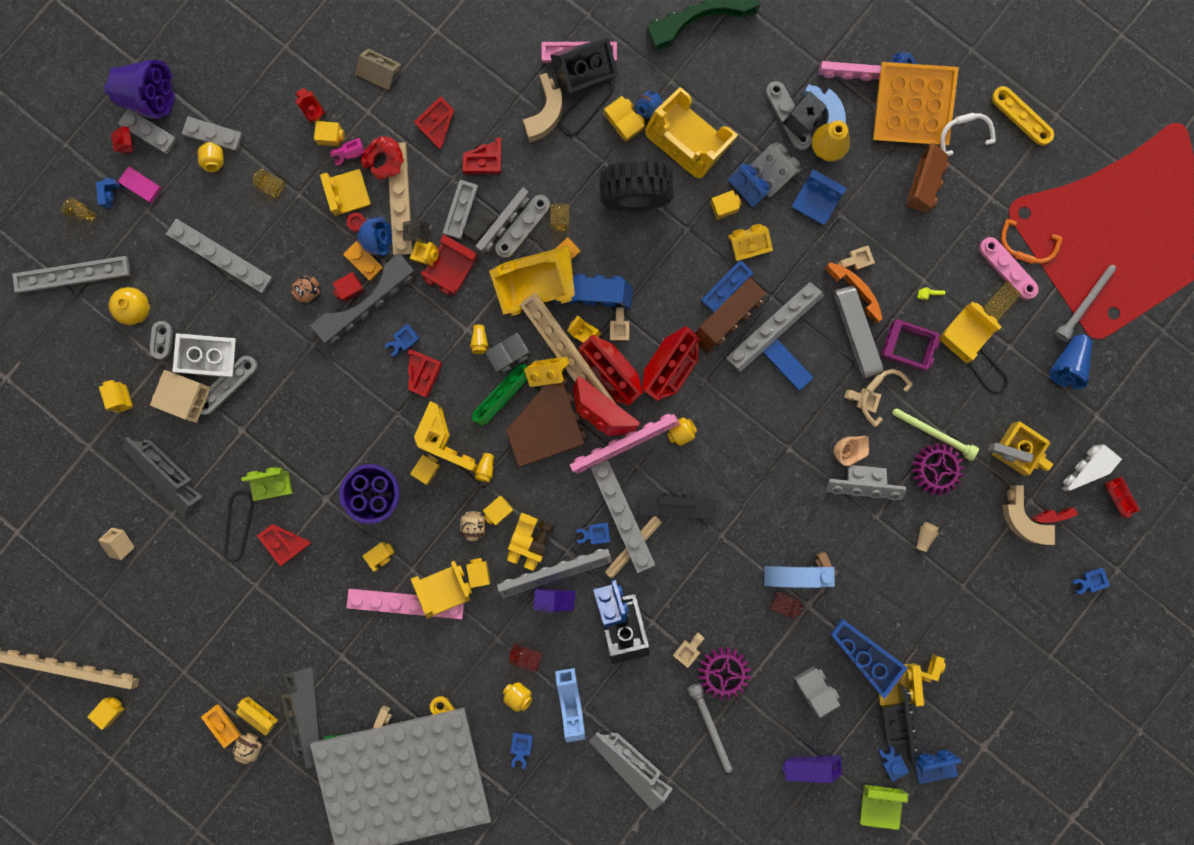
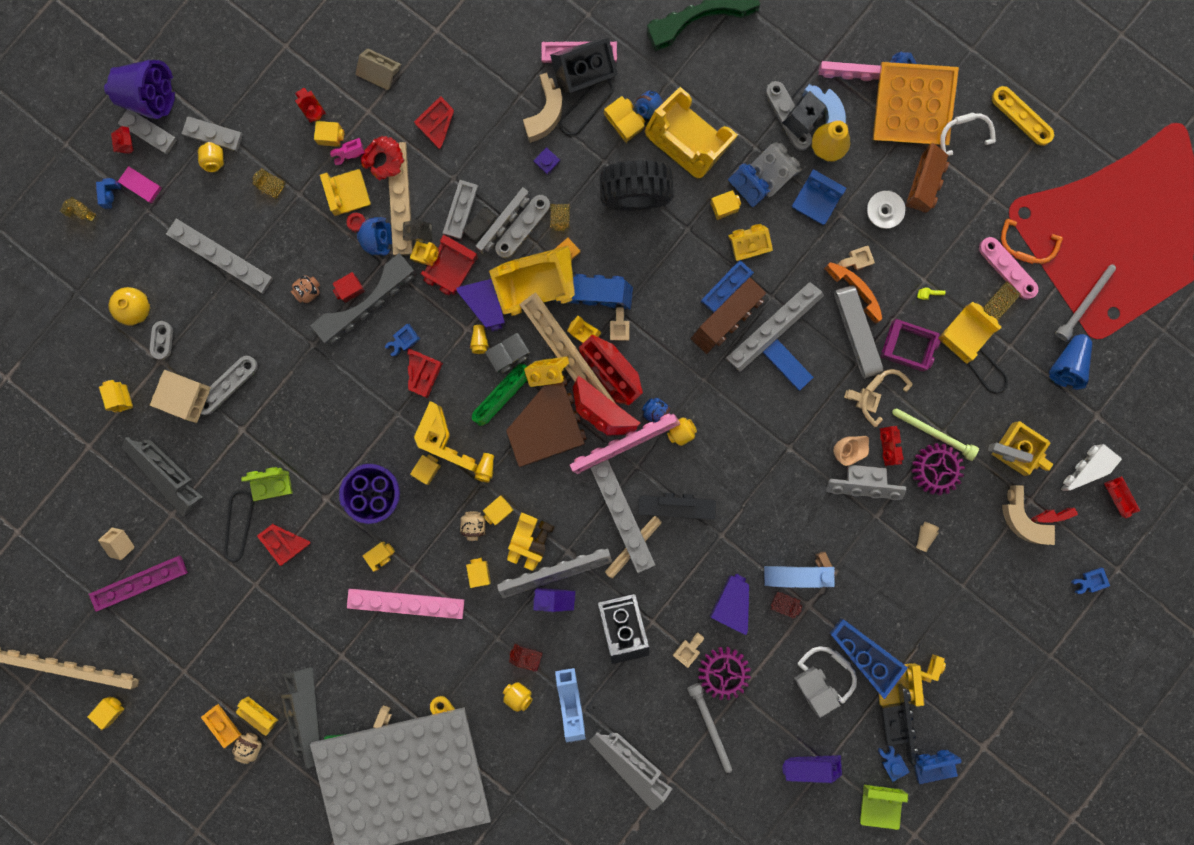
(71, 274): light grey plate -> none
(138, 583): none -> magenta plate
(204, 355): white slope -> none
(363, 261): light orange plate -> none
(442, 590): yellow panel -> none
(484, 159): red wing -> none
(484, 303): none -> dark purple slope
(521, 746): blue plate -> none
(547, 161): none -> dark purple plate
(597, 533): blue plate -> none
(610, 604): bracket -> none
(655, 409): none -> blue head
(671, 364): red wedge -> none
(733, 604): none -> dark purple slope
(840, 659): none -> white piece
(889, 201): none -> white dish
(891, 454): none -> red hinge

